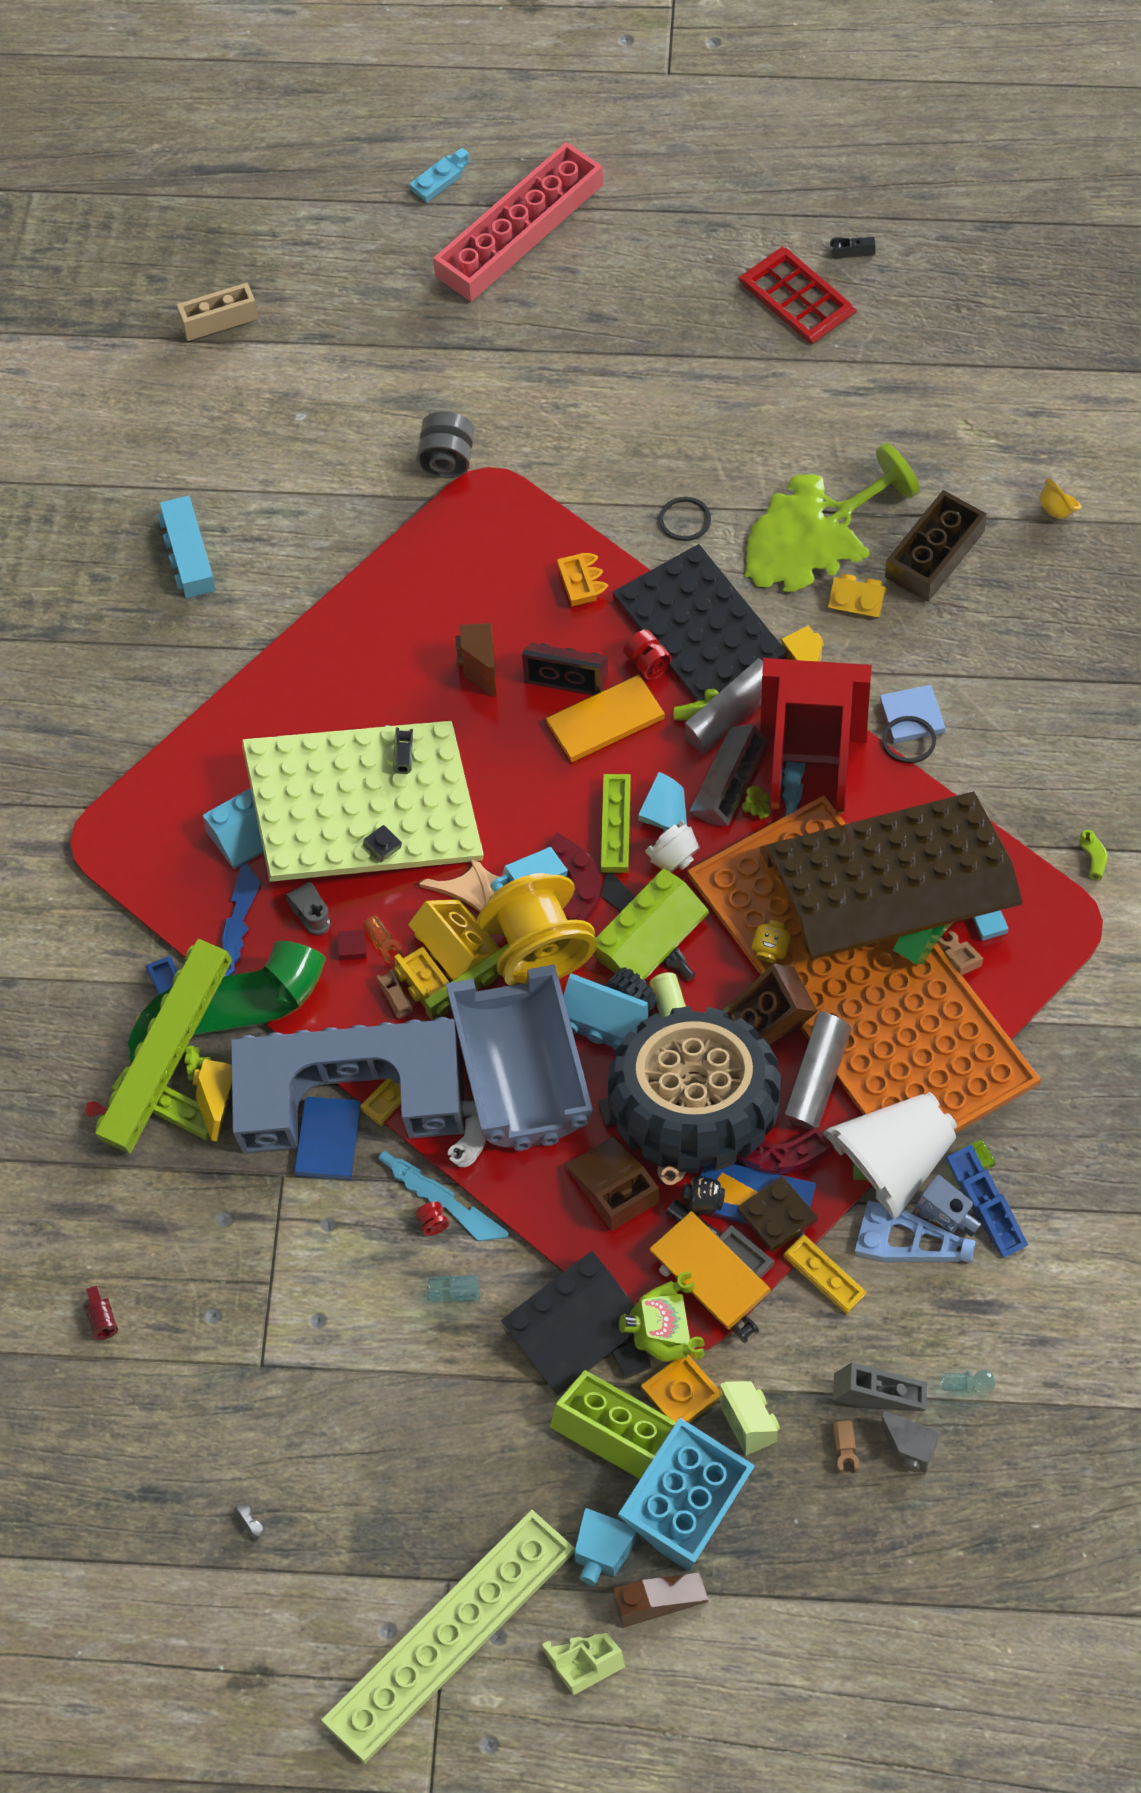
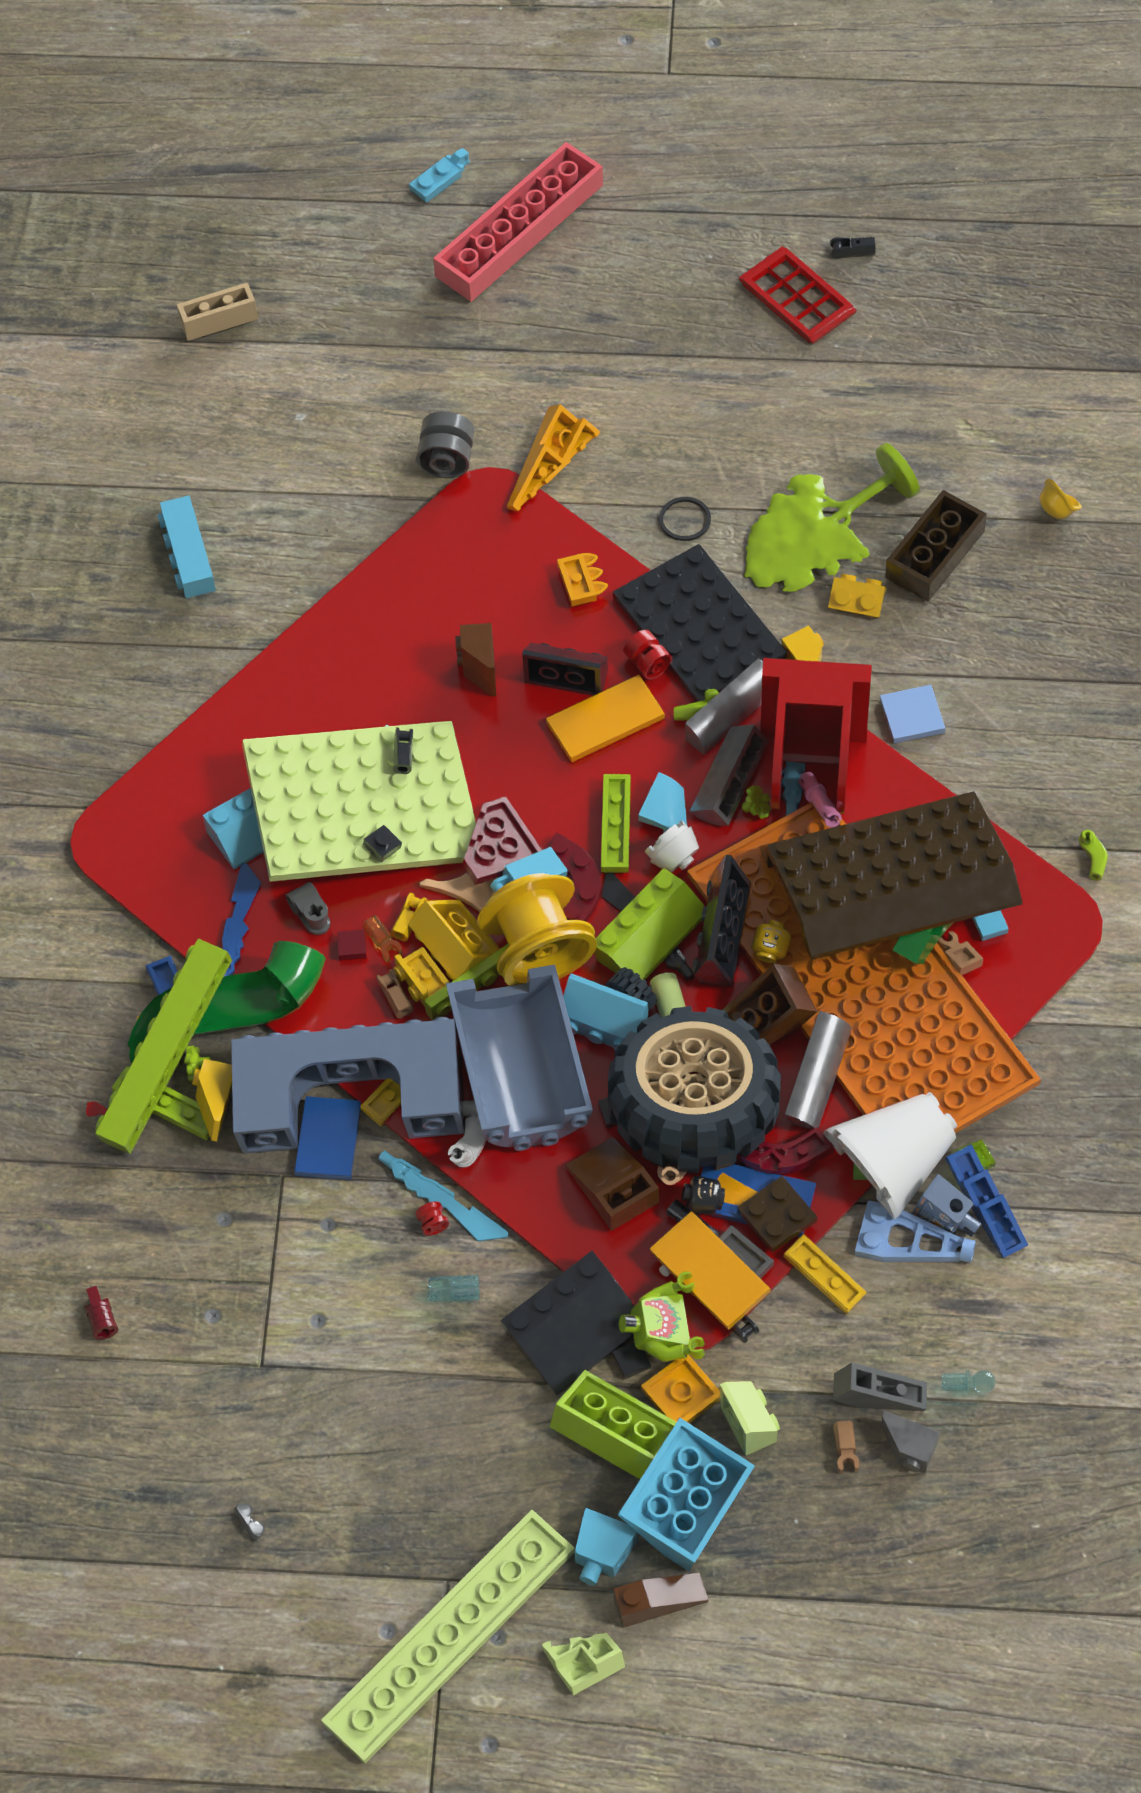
(401, 929): none -> yellow bar
(497, 841): none -> plate
(555, 445): none -> light orange wedge
(722, 925): none -> black slope
(817, 794): none -> bright pink pin
(909, 760): black piece -> none

